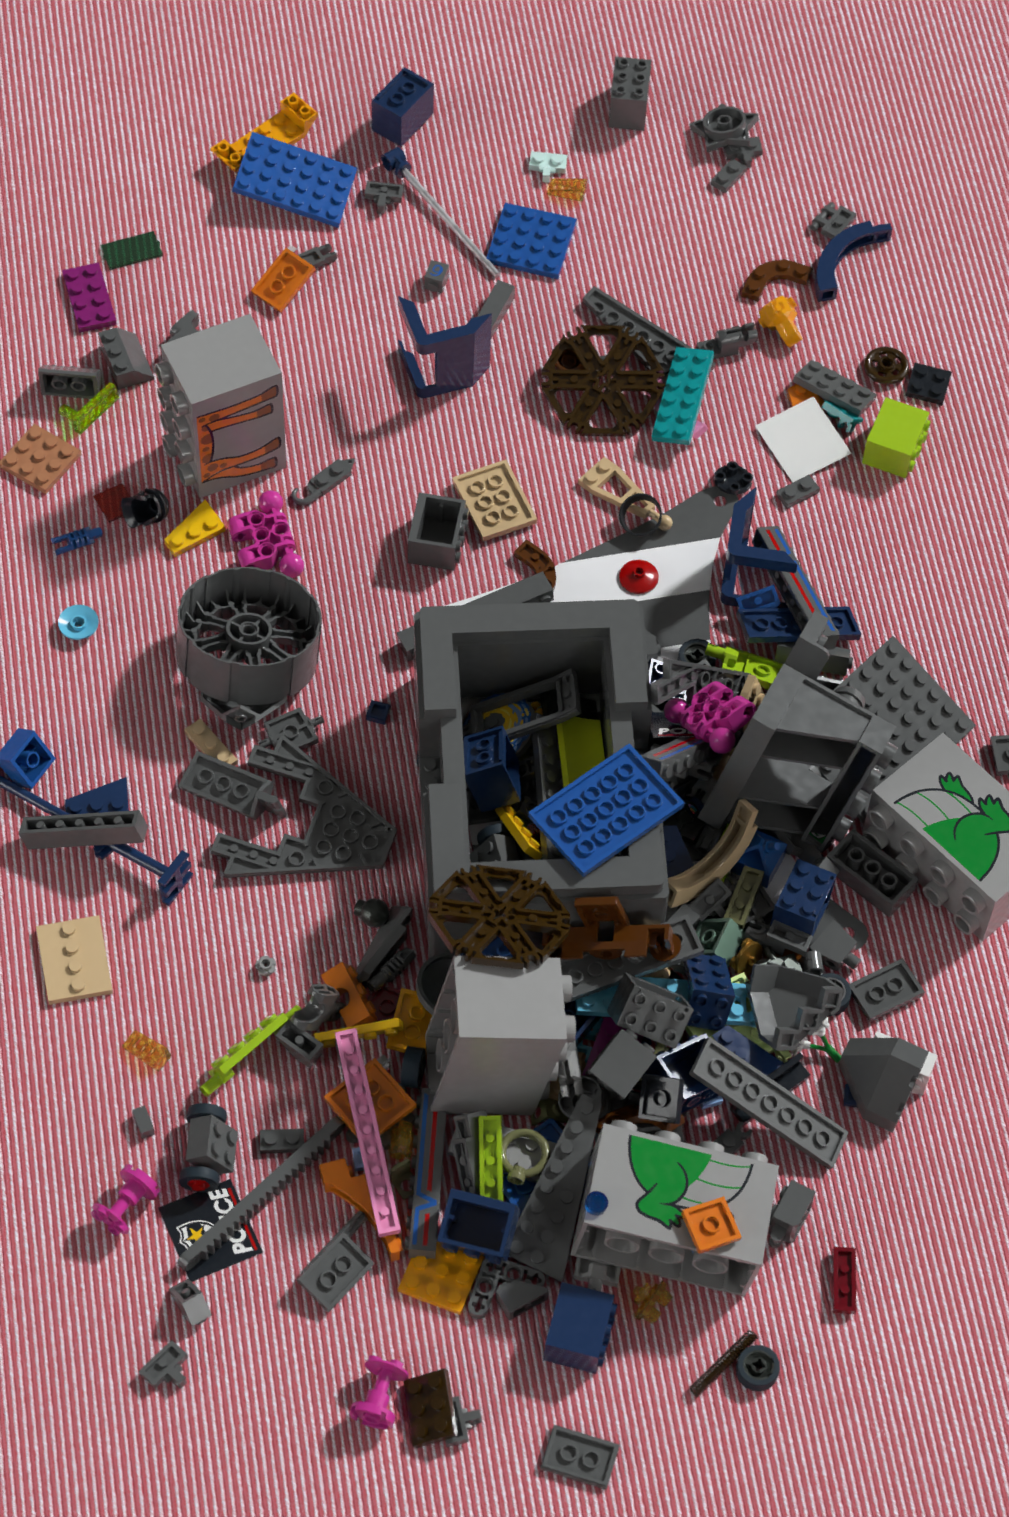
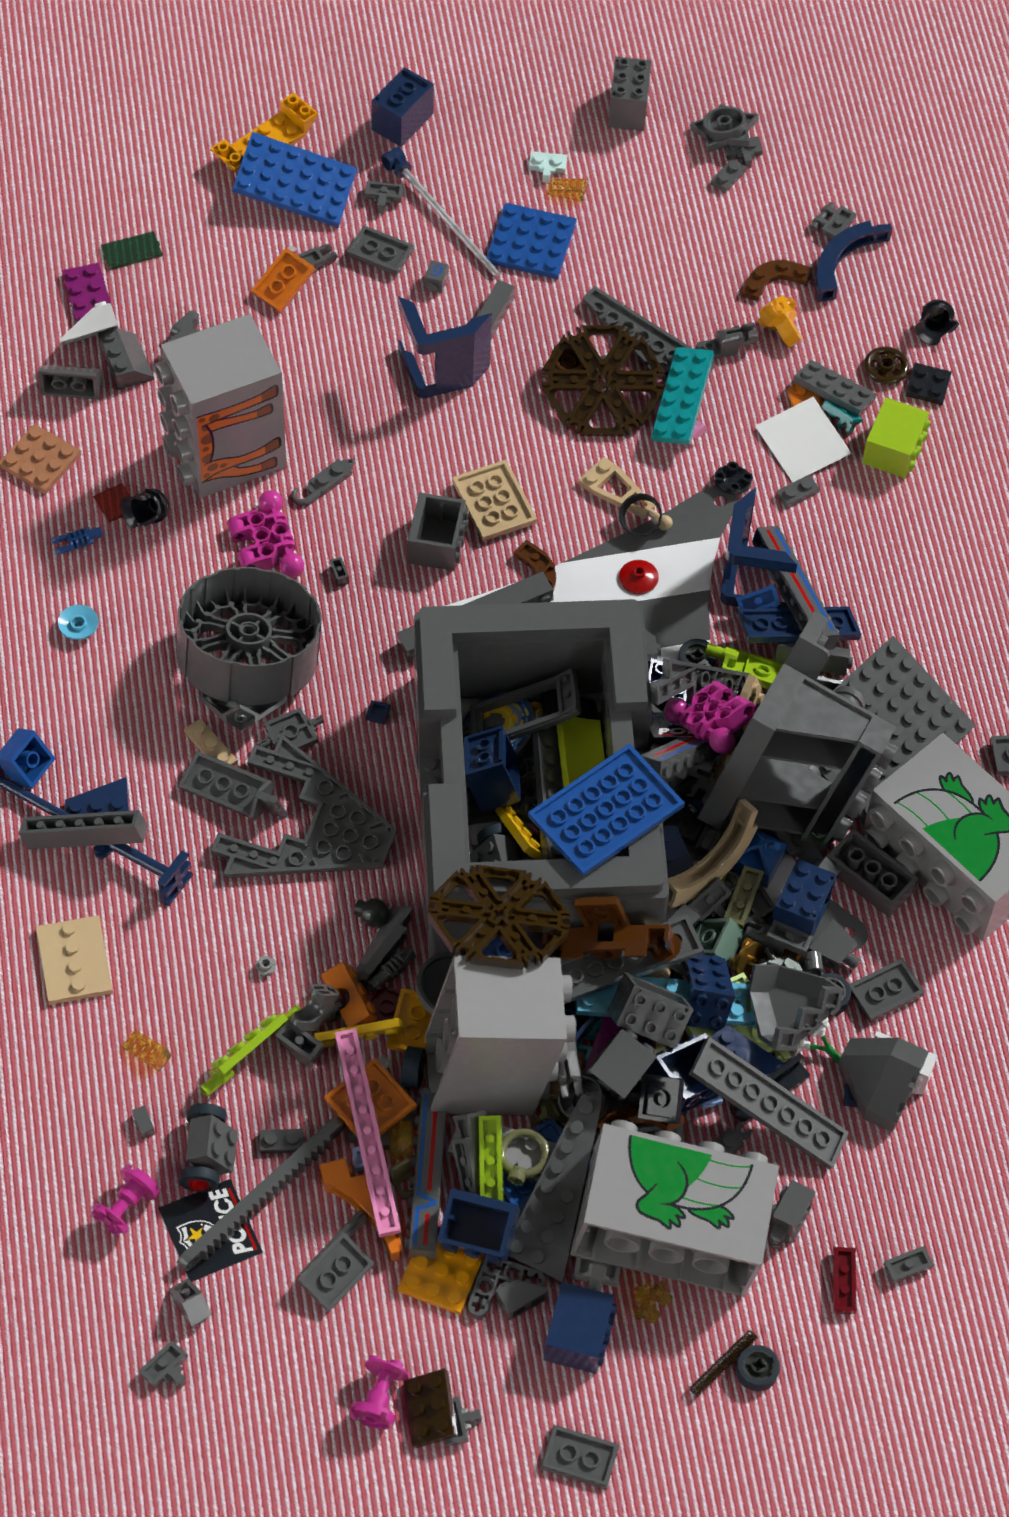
(92, 410): clear neon green piece -> none
(95, 321): none -> white slope
(194, 530): yellow wing -> none
(339, 571): none -> dark grey piece
(380, 250): none -> dark grey plate
(596, 1203): clear blue tile -> none
(711, 1225): orange plate -> none
(908, 1264): none -> dark grey plate
(936, 321): none -> black helmet

